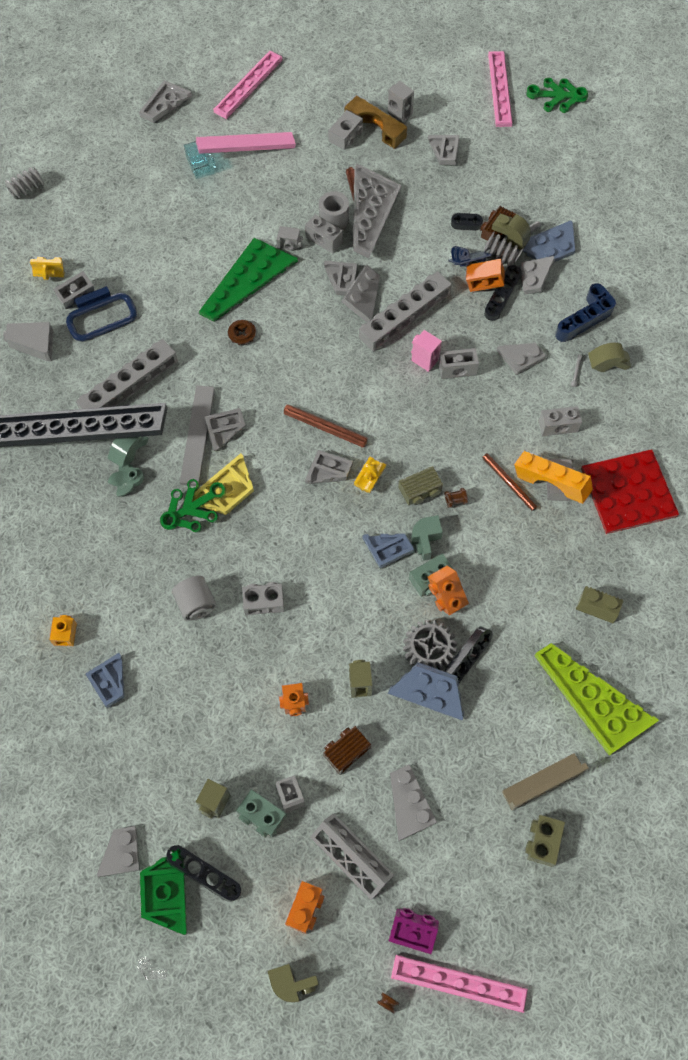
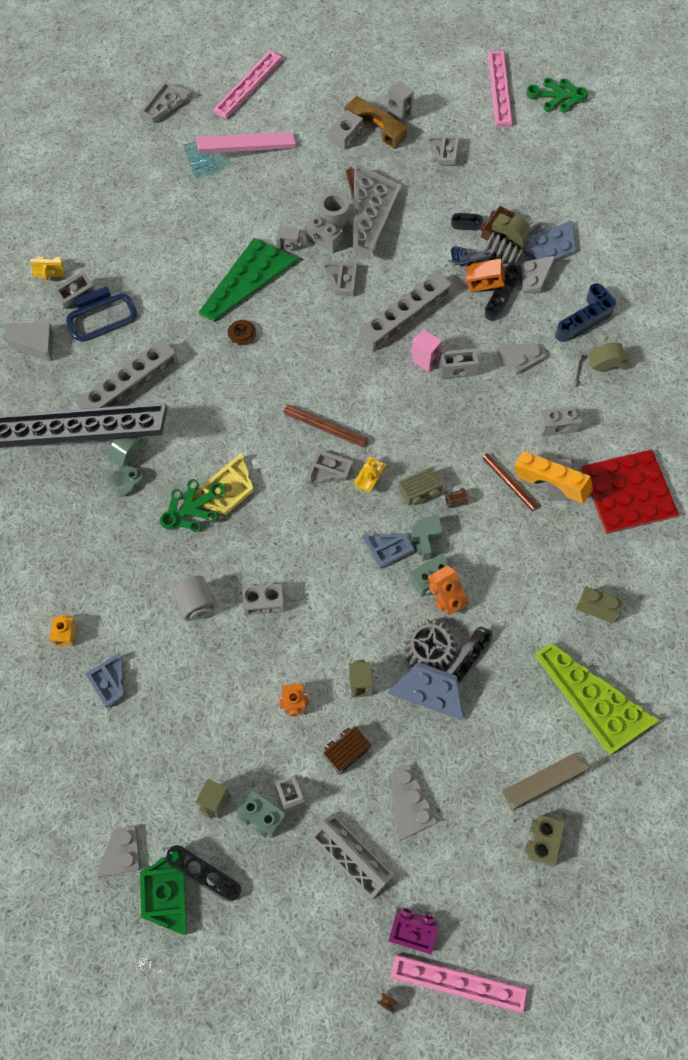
(24, 182): light grey piece -> none
(197, 435): light grey tile -> none
(224, 426): light grey wing -> none
(285, 986): olive brick -> none
(304, 906): orange brick -> none
(363, 293): light grey wing -> none

